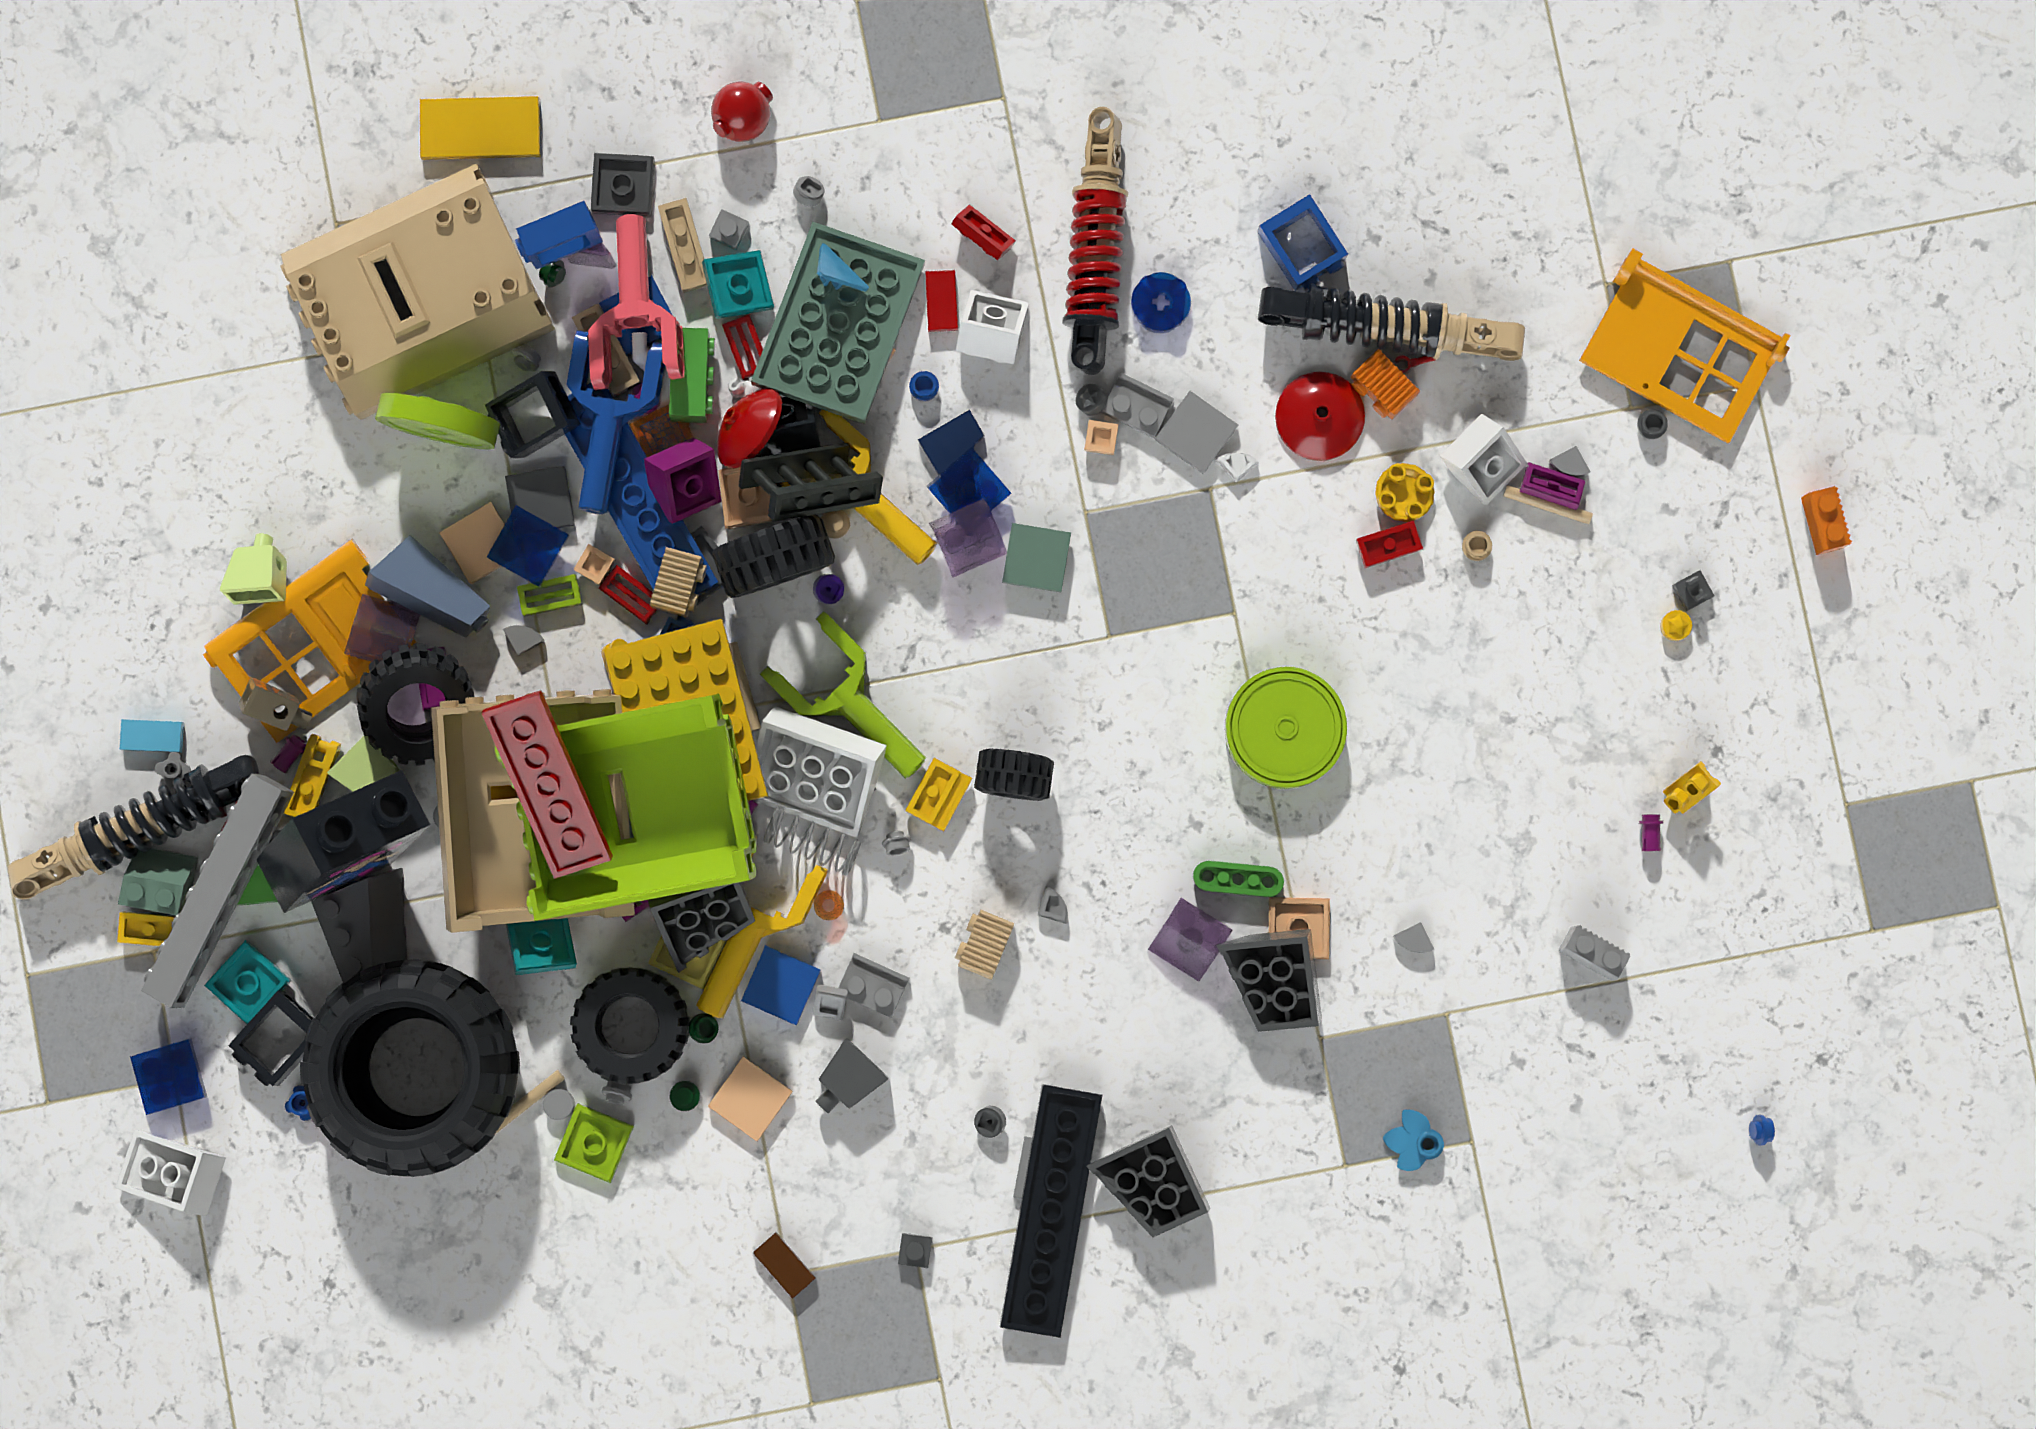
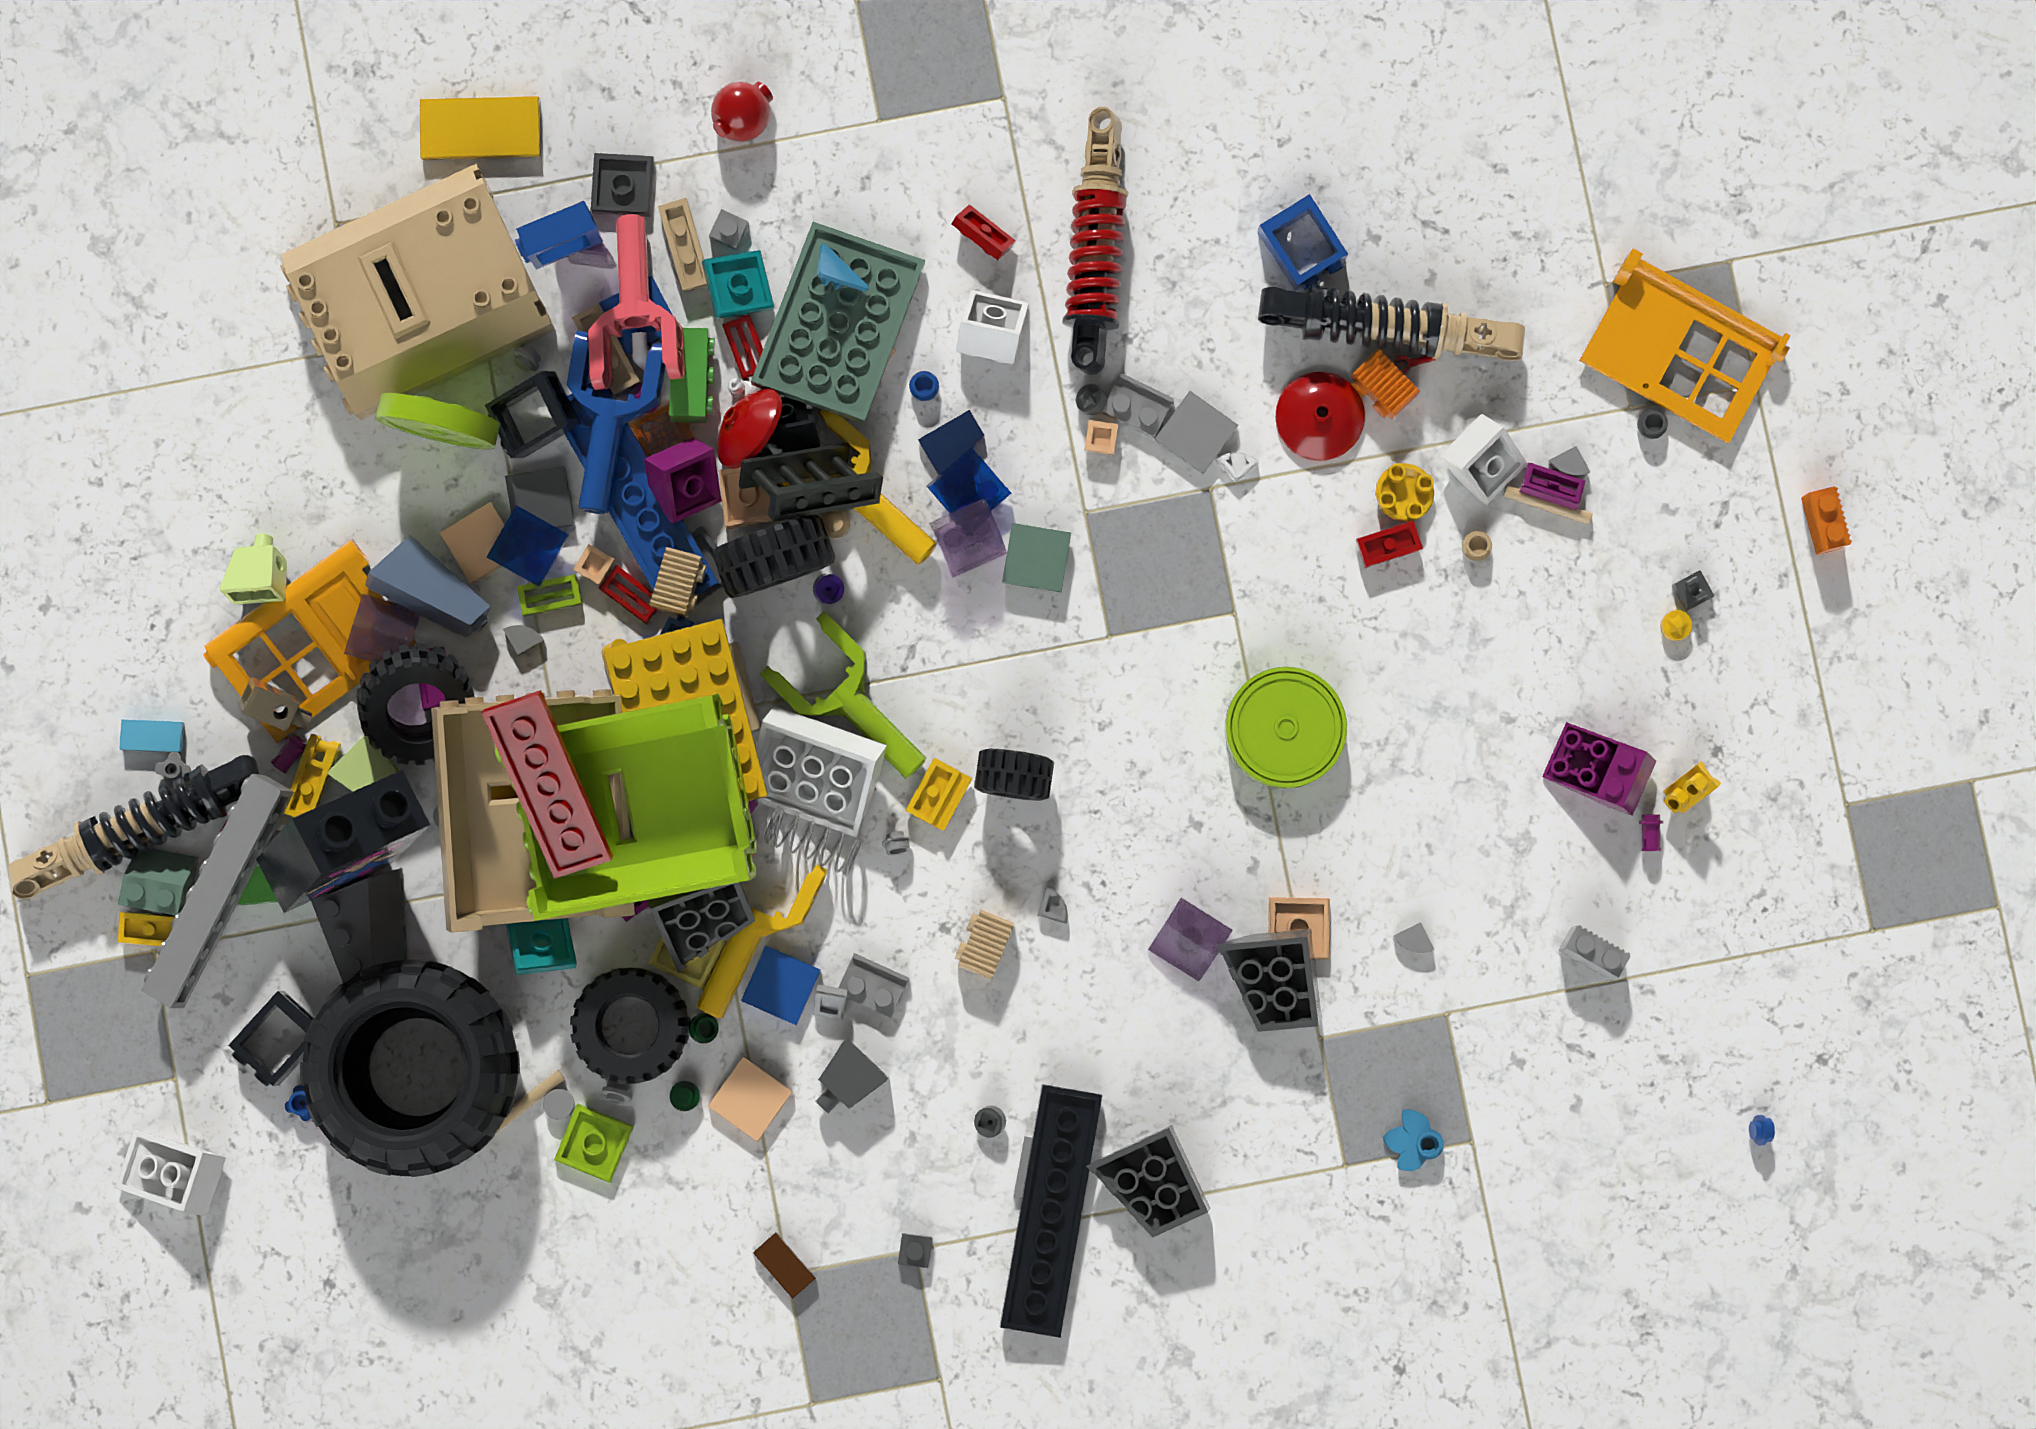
(168, 1076): clear blue plate -> none
(247, 981): teal plate -> none
(553, 273): dark green plate -> none
(808, 191): light grey tile -> none
(838, 908): clear orange plate -> none
(941, 301): red tile -> none
(1173, 314): clear blue plate -> none
(1252, 876): bright green plate -> none
(1600, 768): none -> magenta slope

